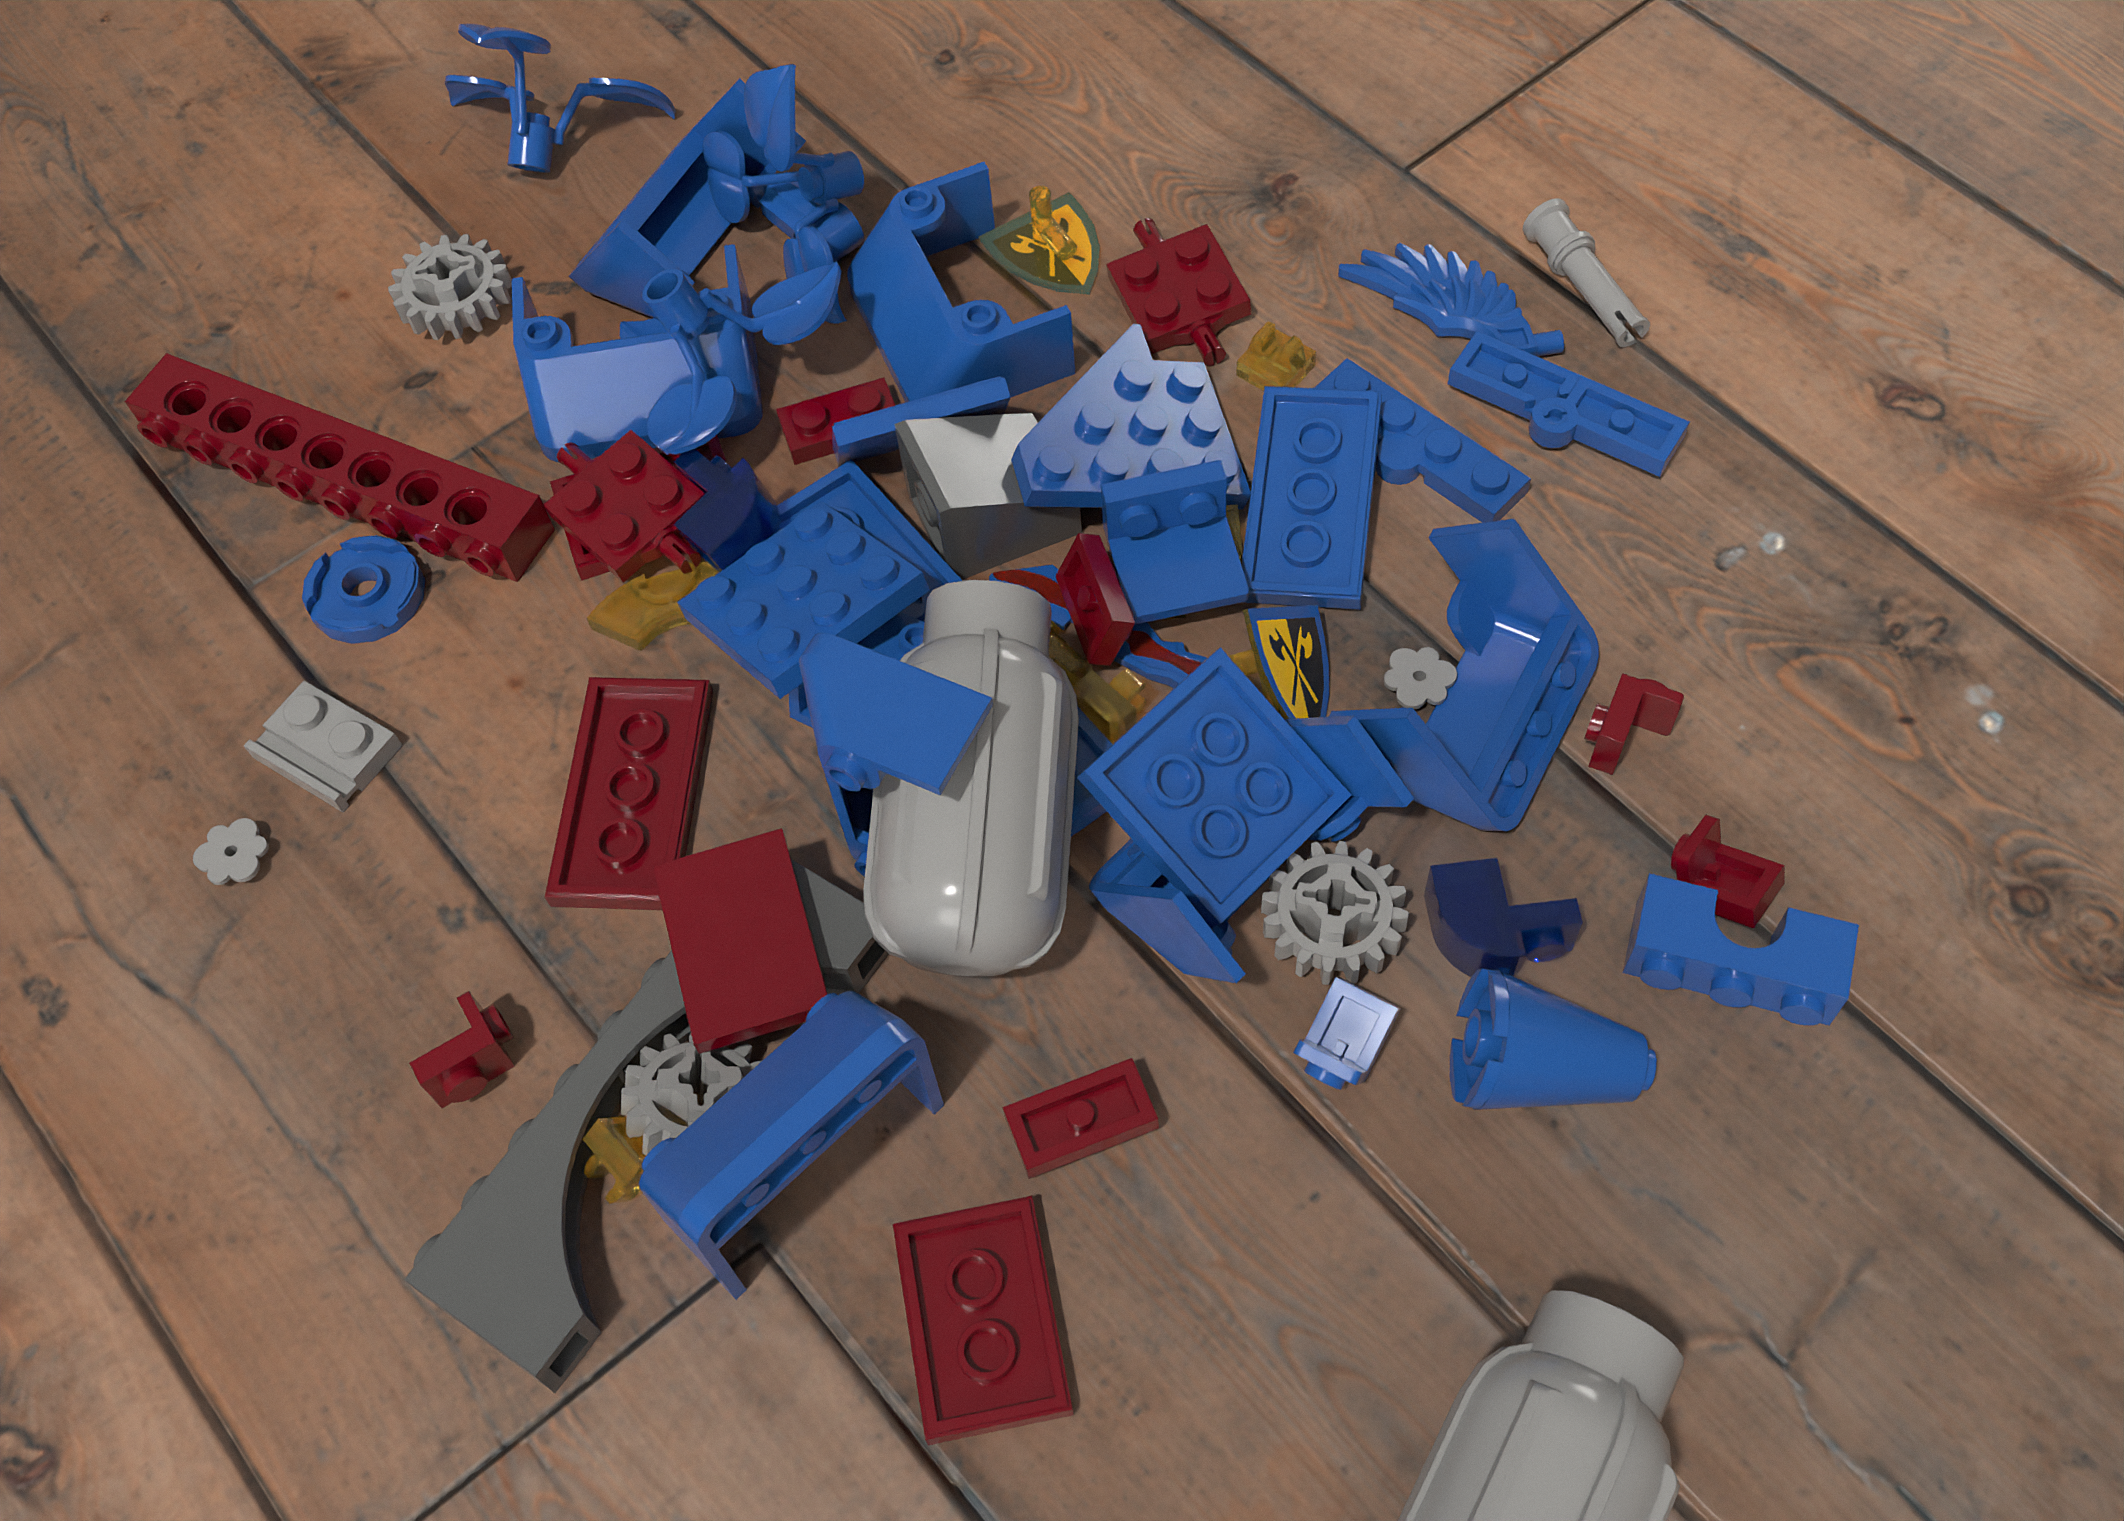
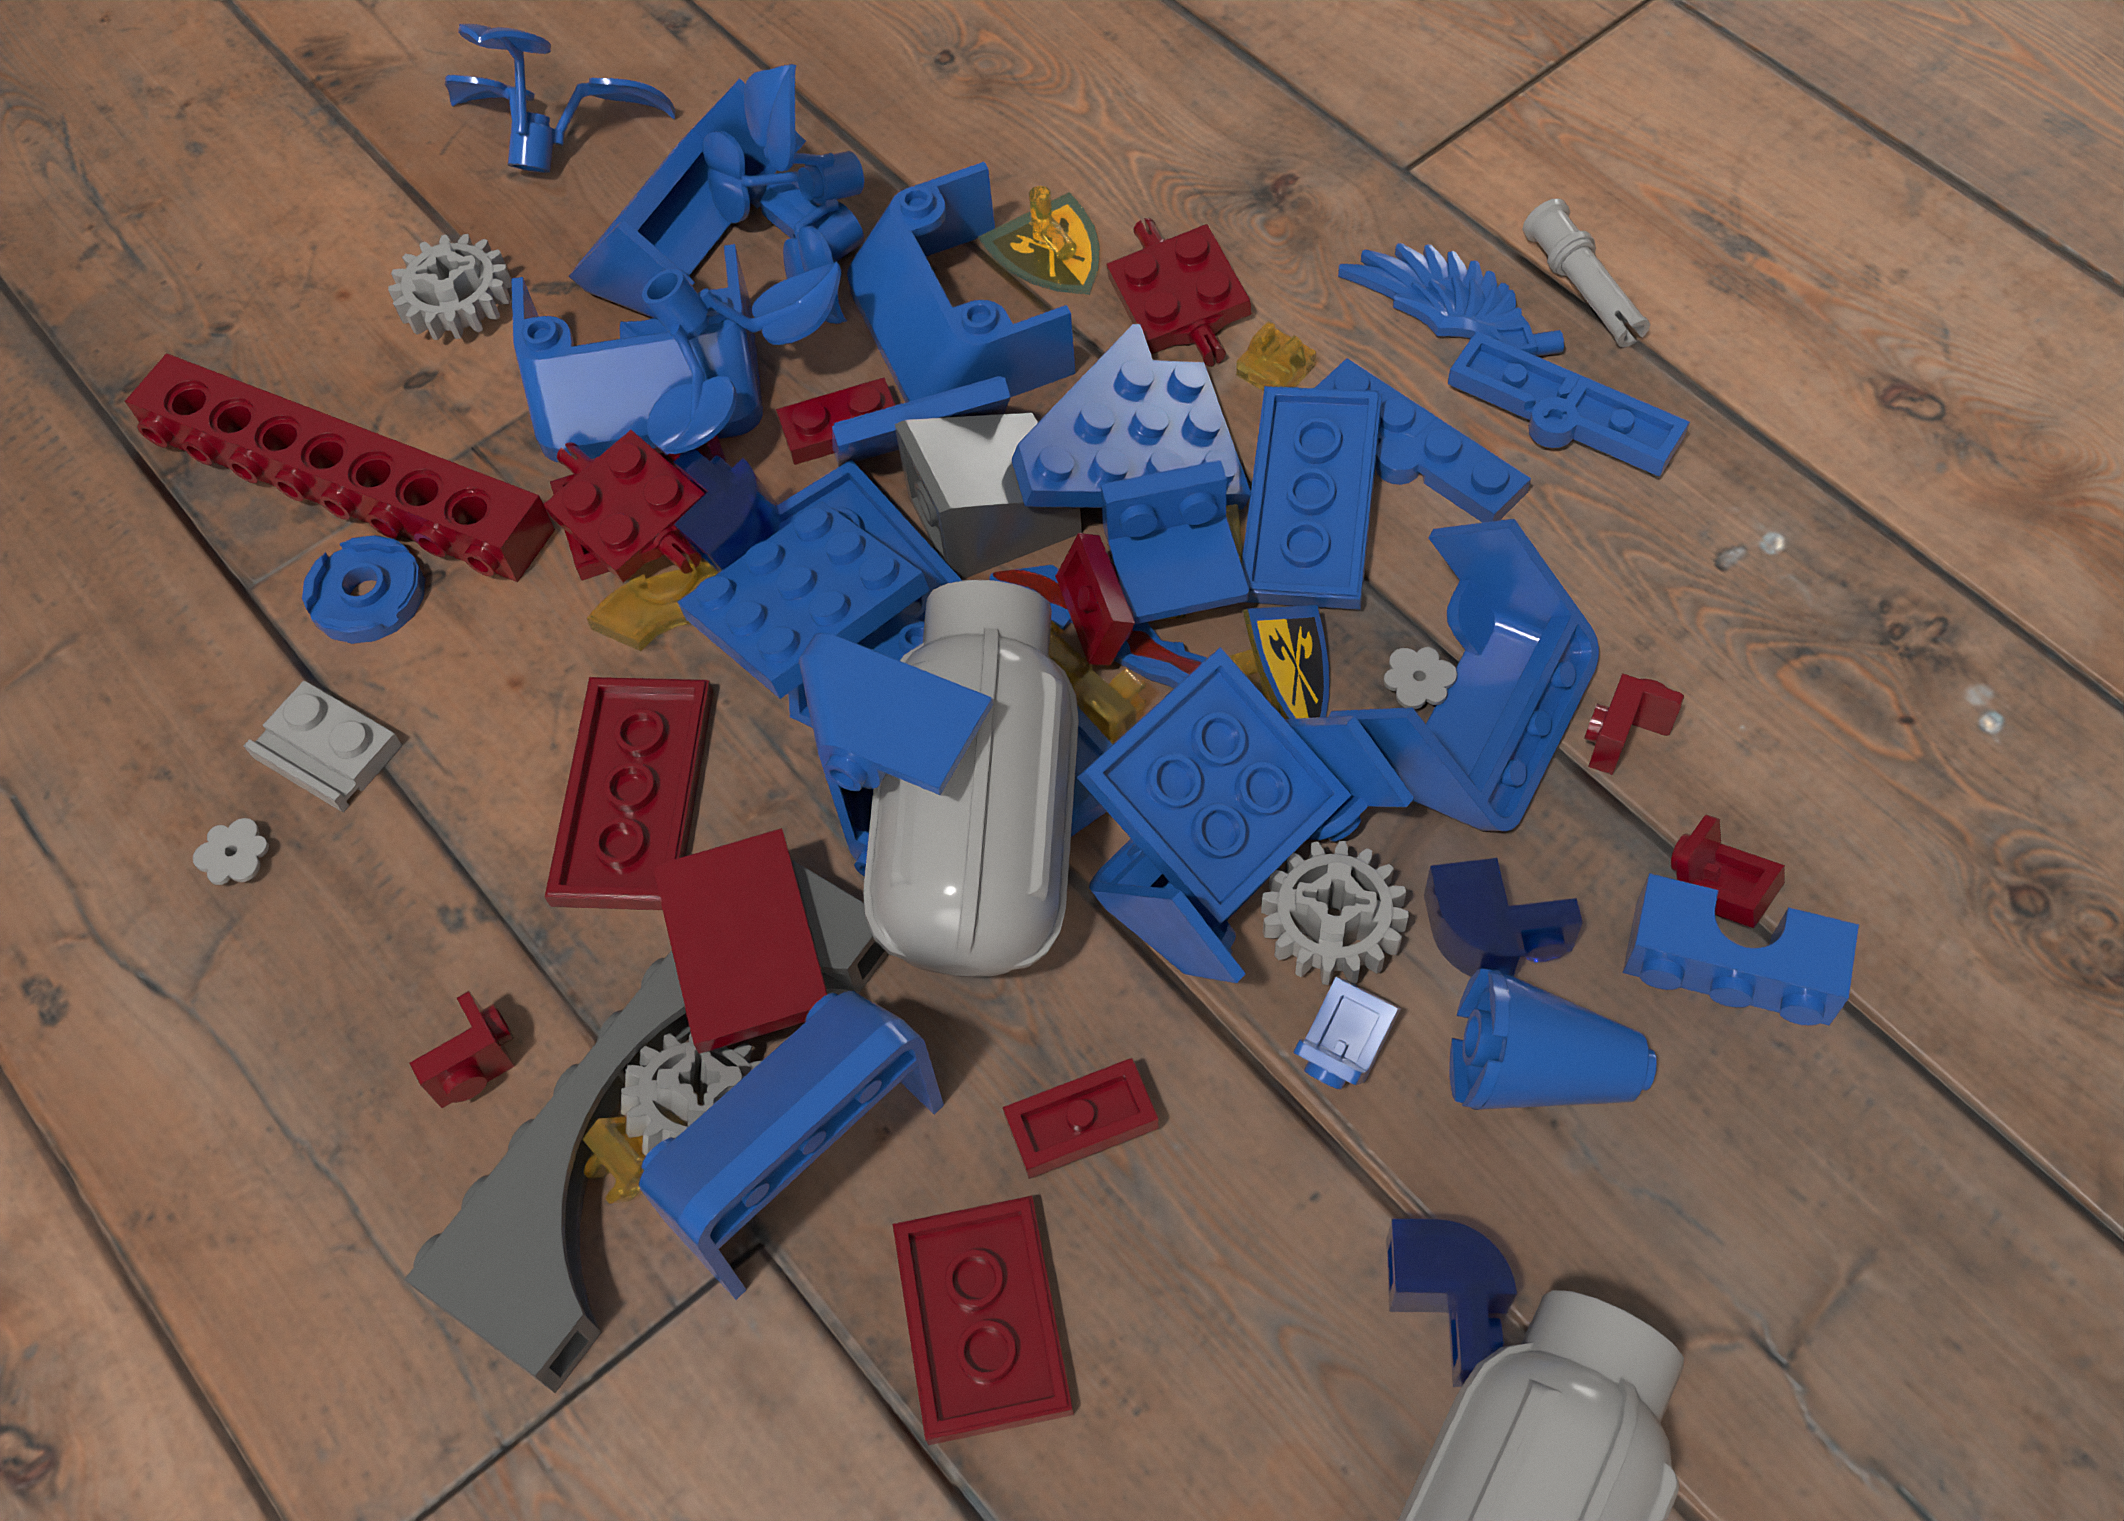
(1454, 1272): none -> clear blue brick

